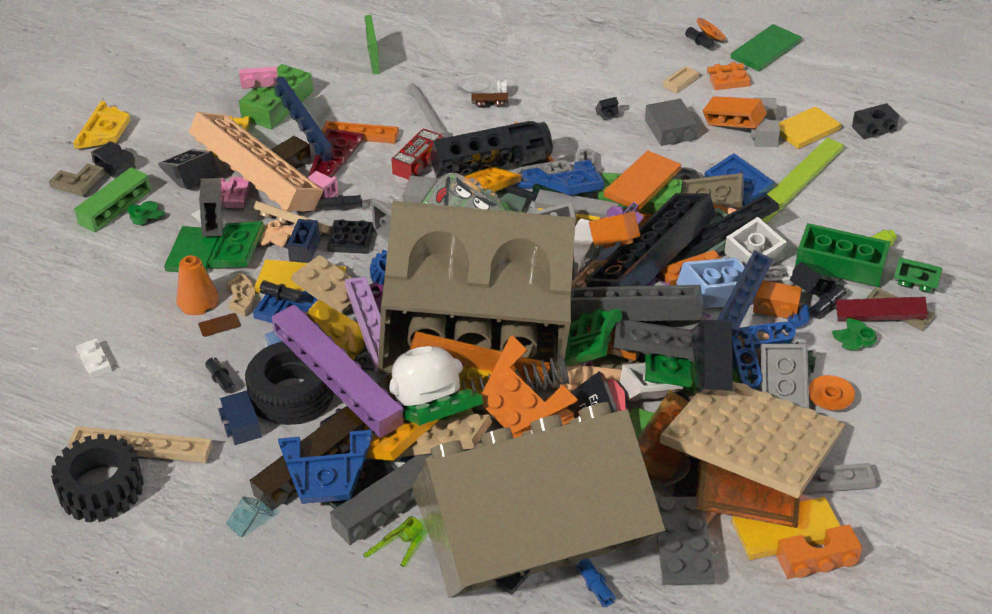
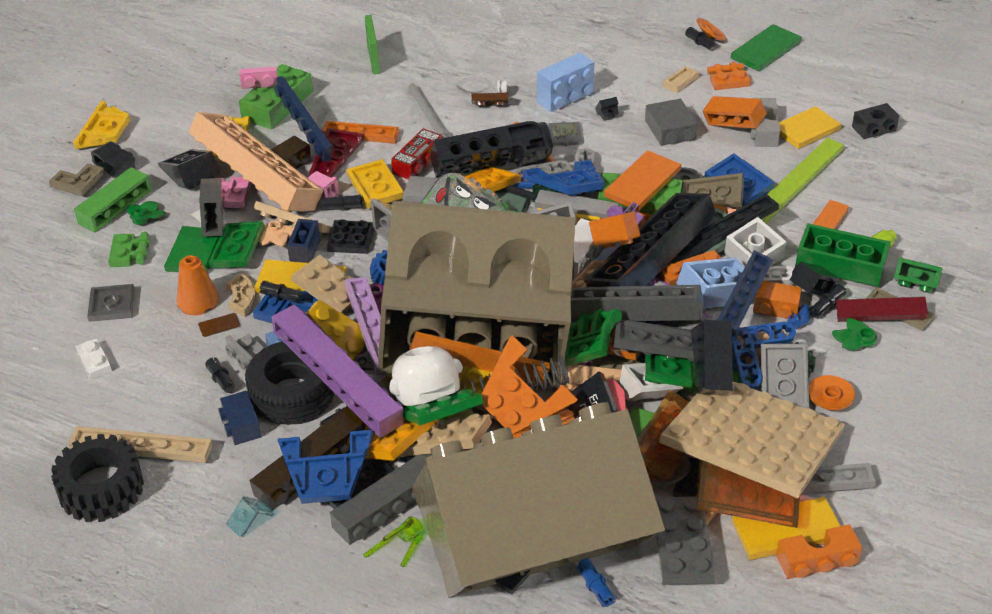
(111, 302): none -> flat silver tile
(123, 248): none -> bright green plate
(242, 349): none -> light grey bracket
(375, 181): none -> yellow plate
(565, 82): none -> light blue brick
(565, 133): none -> piece
(832, 214): none -> orange tile

